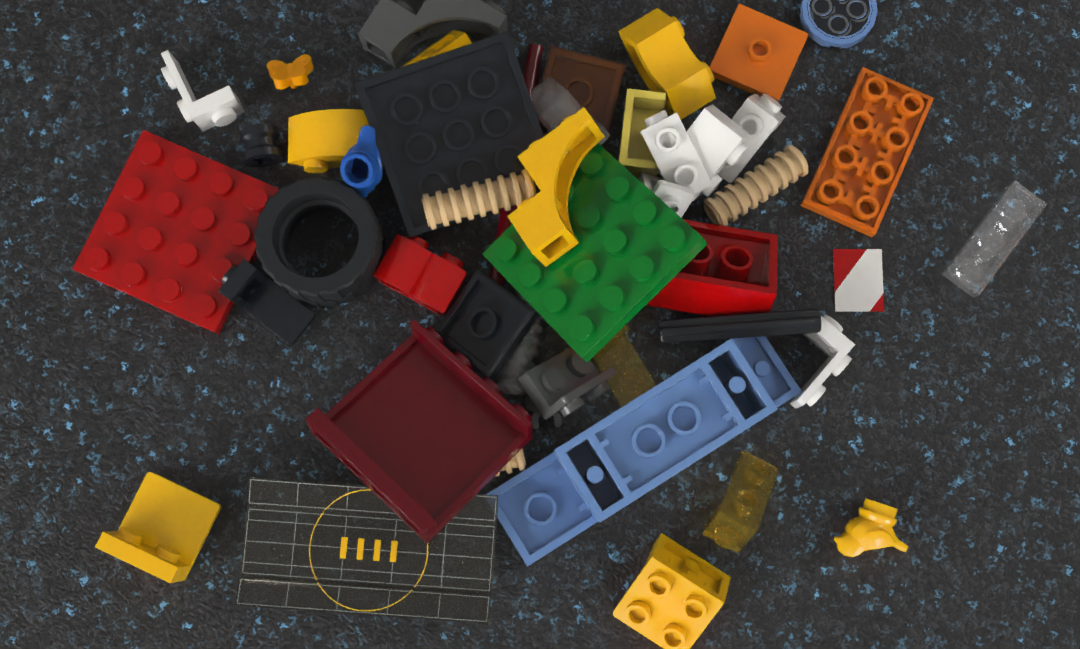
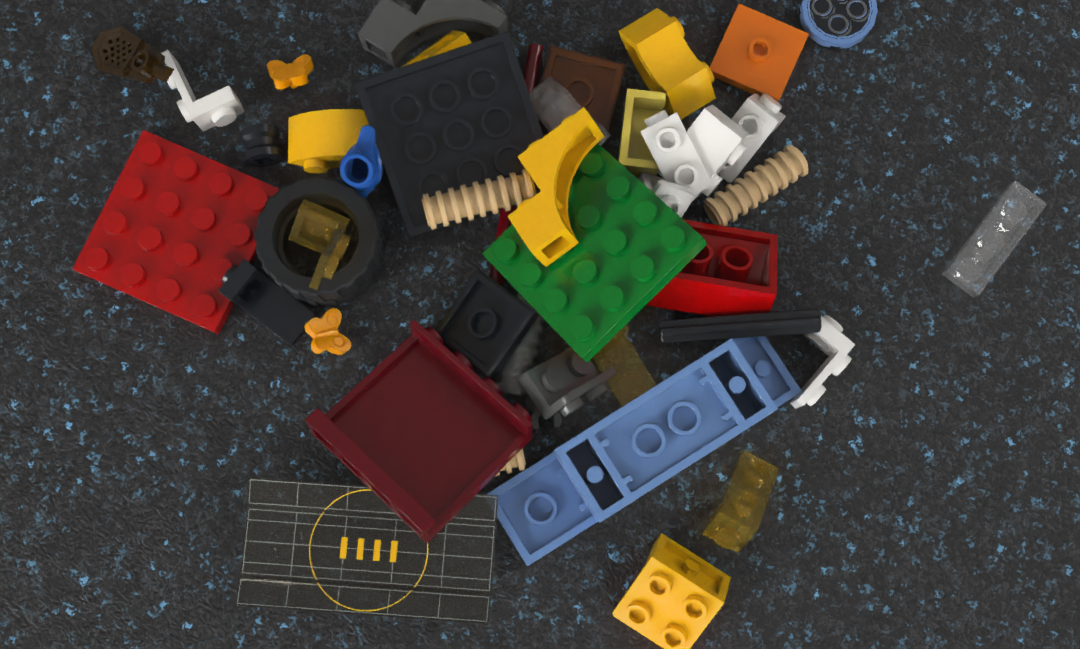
(127, 56): none -> dark brown piece
(162, 529): yellow bracket -> none
(324, 233): none -> clear yellow bracket
(326, 333): none -> light orange piece
(421, 274): red brick -> none
(858, 280): white sticker -> none
(867, 152): orange tile -> none
(870, 530): yellow animal -> none

